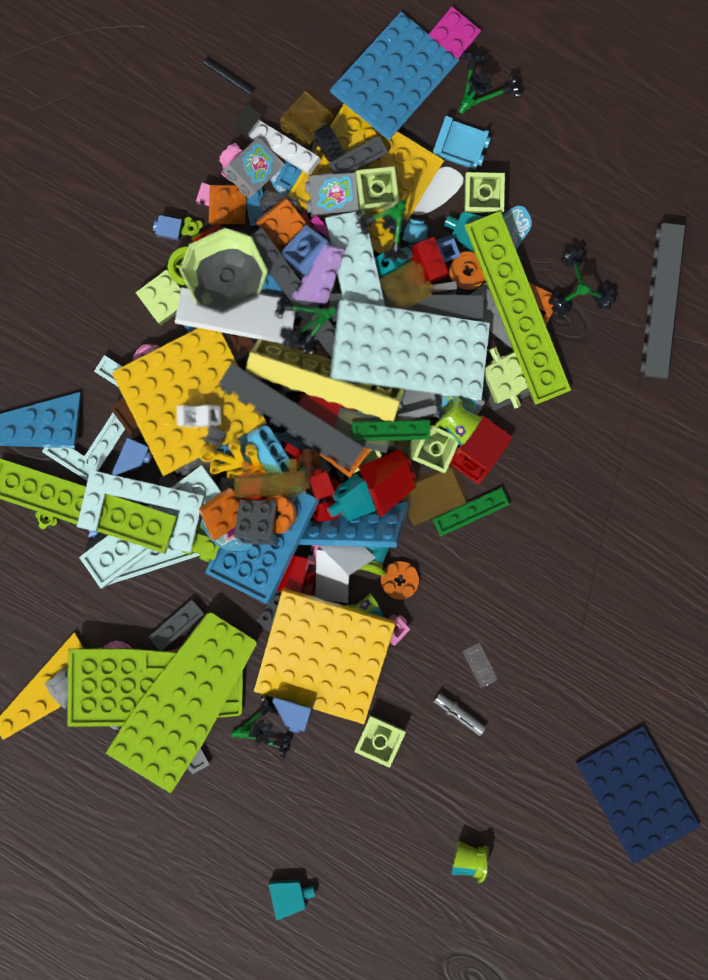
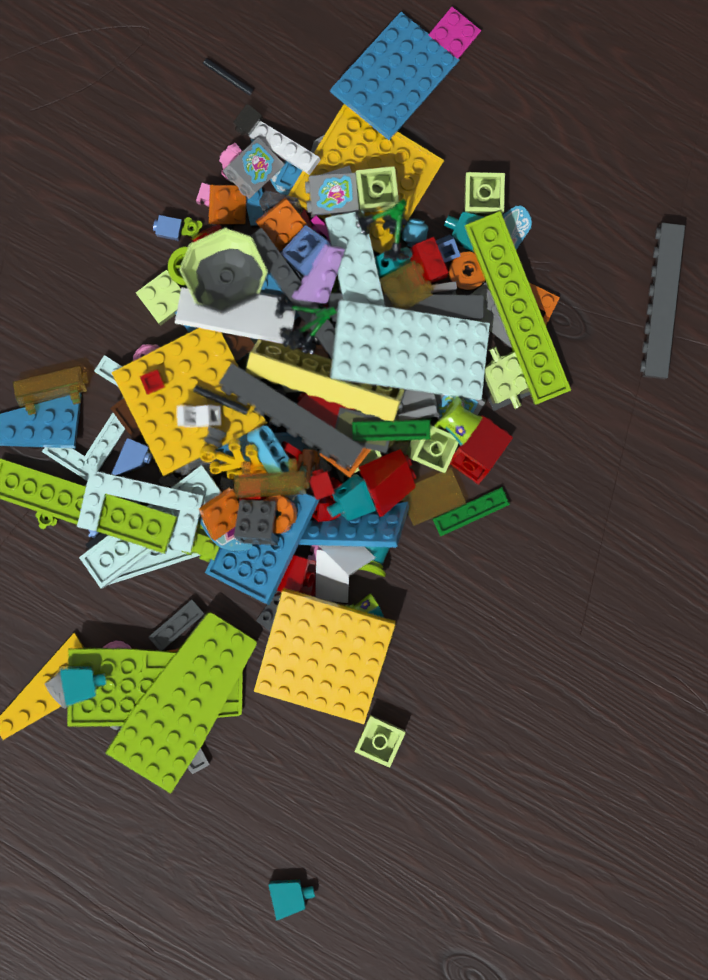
(49, 387): none -> clear yellow brick
(79, 683): none -> teal torso
(152, 382): none -> red plate
(221, 400): none -> black bar
(261, 730): black plant -> none
(292, 714): medium blue slope -> none
(304, 118): clear yellow plate -> none
(328, 143): black tyre -> none
(359, 157): dark grey plate -> none
(399, 630): bright pink brick -> none
(406, 589): orange plate -> none
(442, 188): white sticker -> none
(453, 709): light grey pin -> none
(461, 143): medium azure panel -> none
(471, 861): lime hat -> none
(480, 665): clear slope -> none
(482, 84): black plant -> none
(561, 301): black plant -> none
(637, 794): dark blue plate -> none

